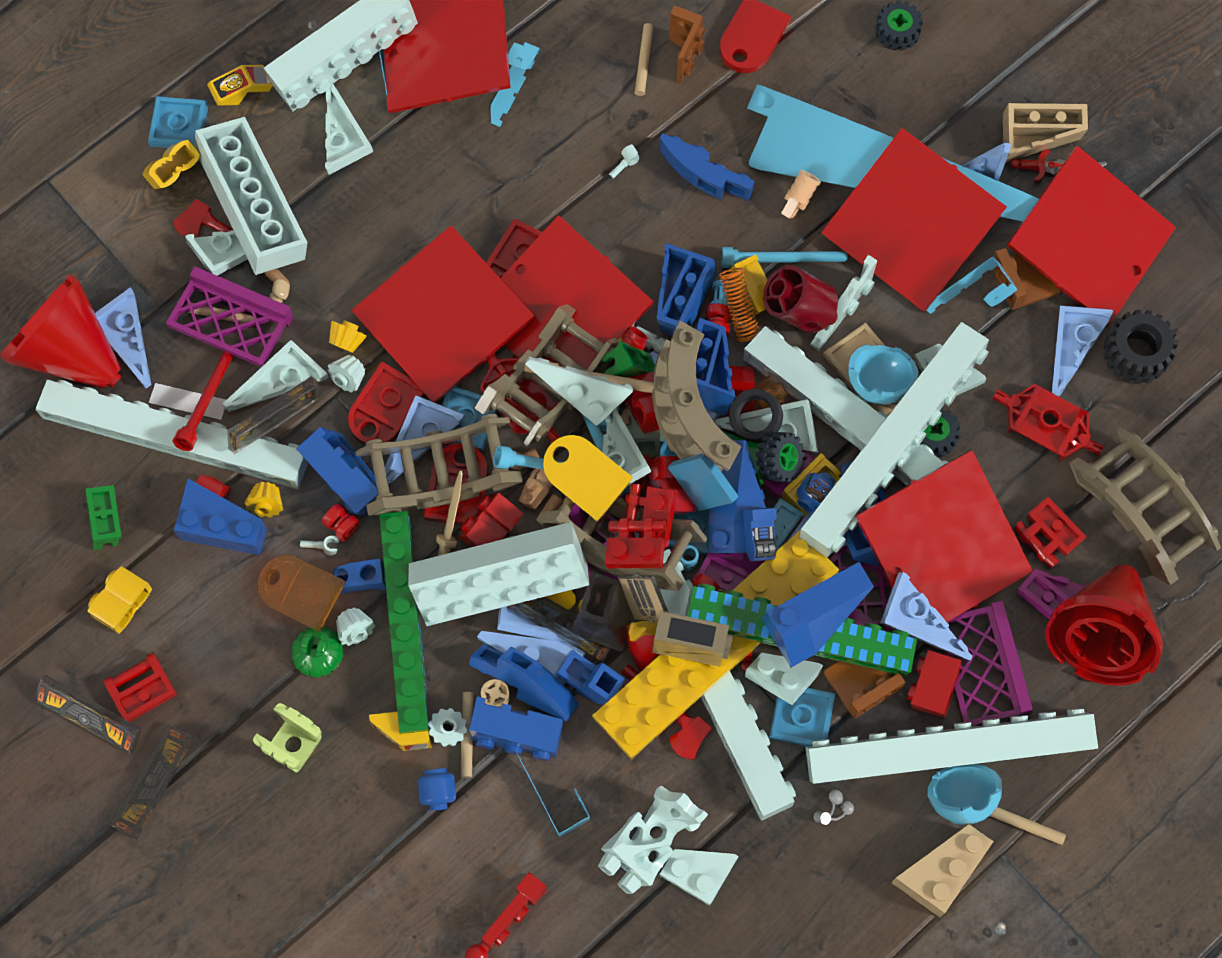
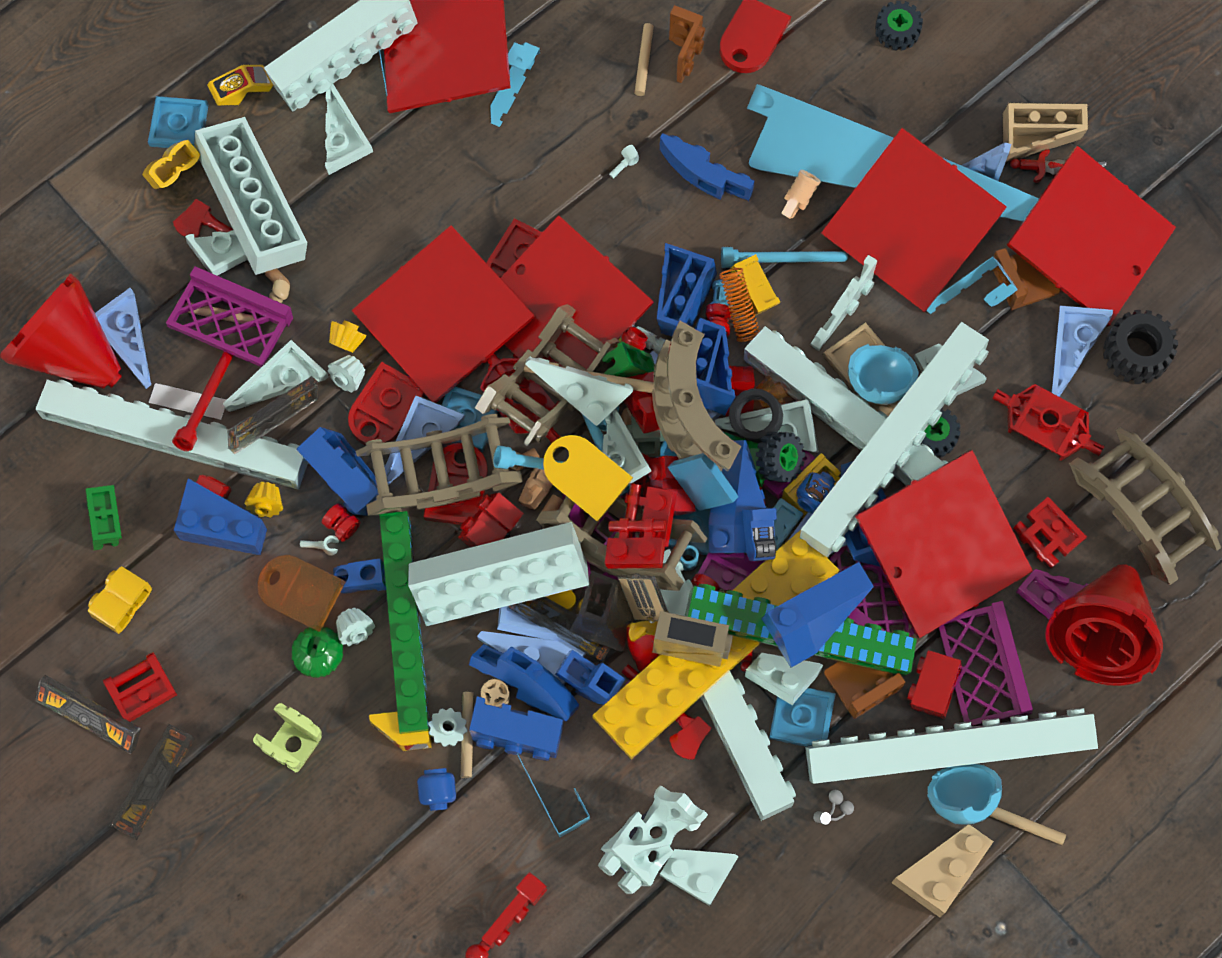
(446, 540): tan sword -> none
(800, 299): dark red cylinder -> none
(912, 613): light blue wing -> none

